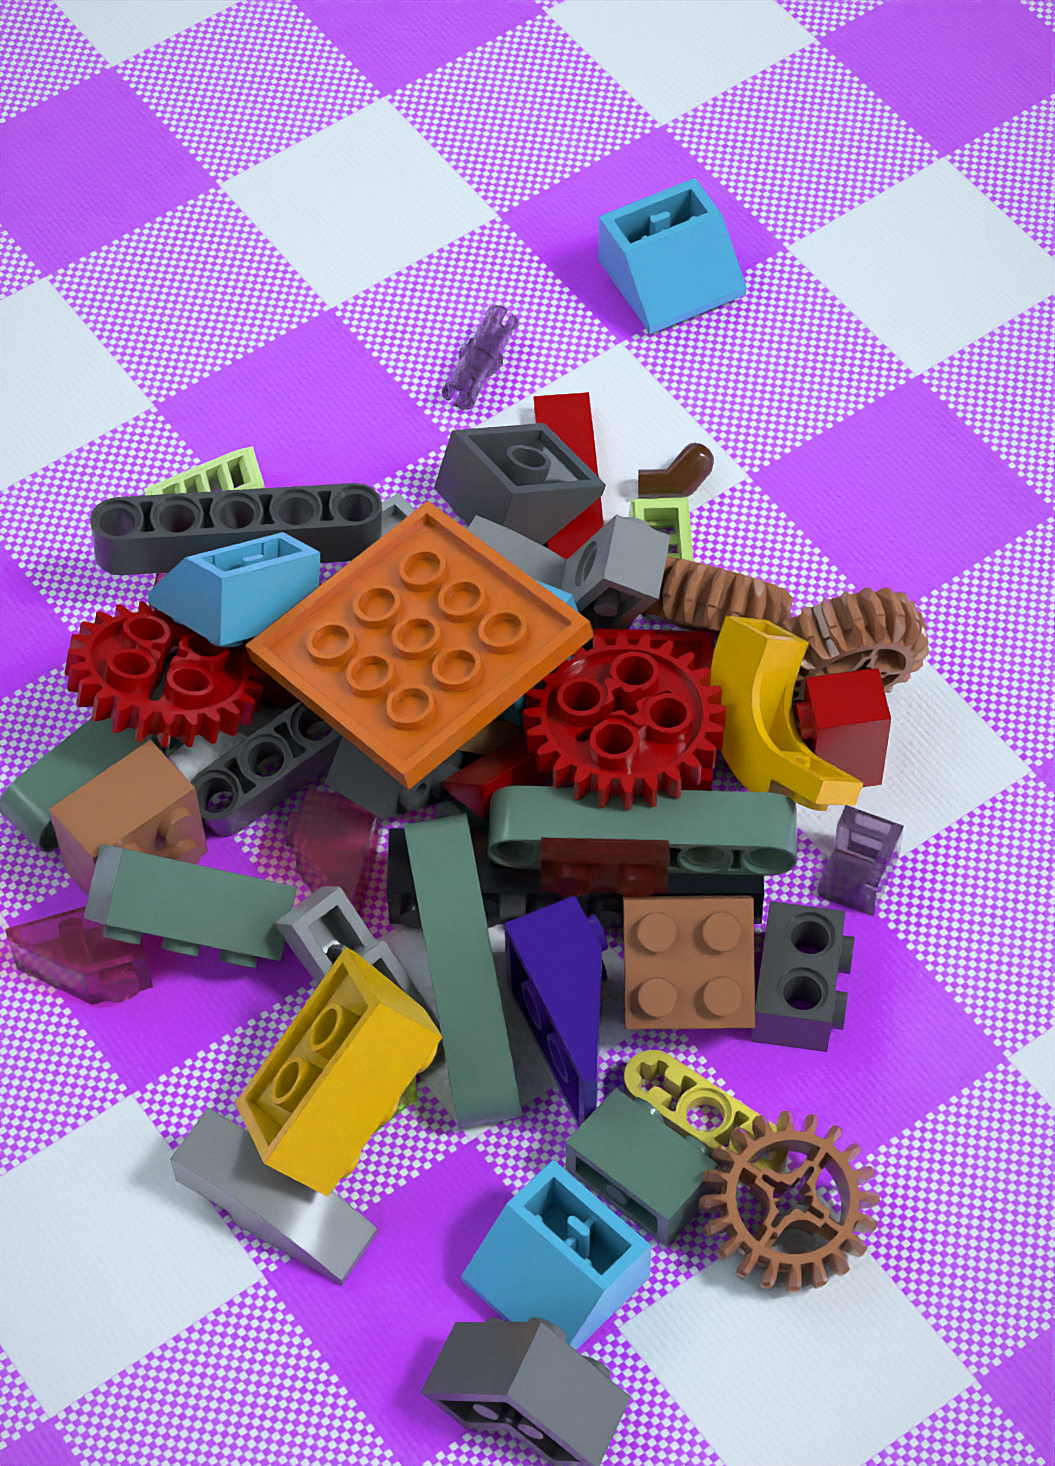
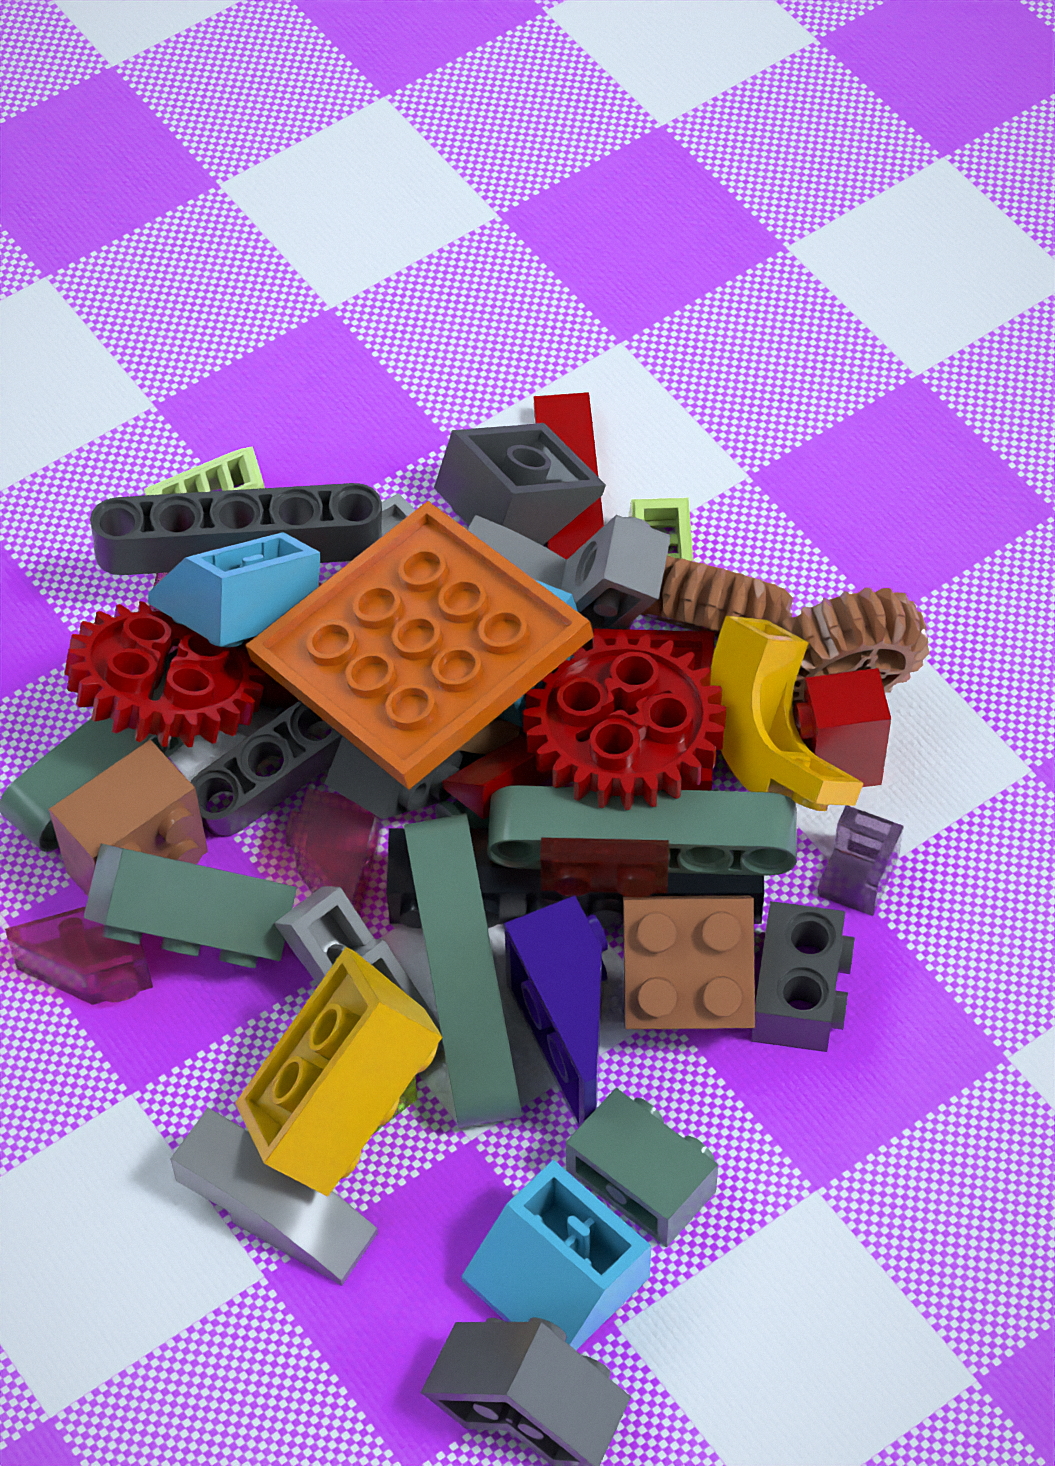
(480, 357): clear purple pin -> none
(670, 255): medium azure slope -> none
(681, 477): reddish brown arm -> none
(699, 1092): light yellow beam -> none
(815, 1219): nougat gear -> none

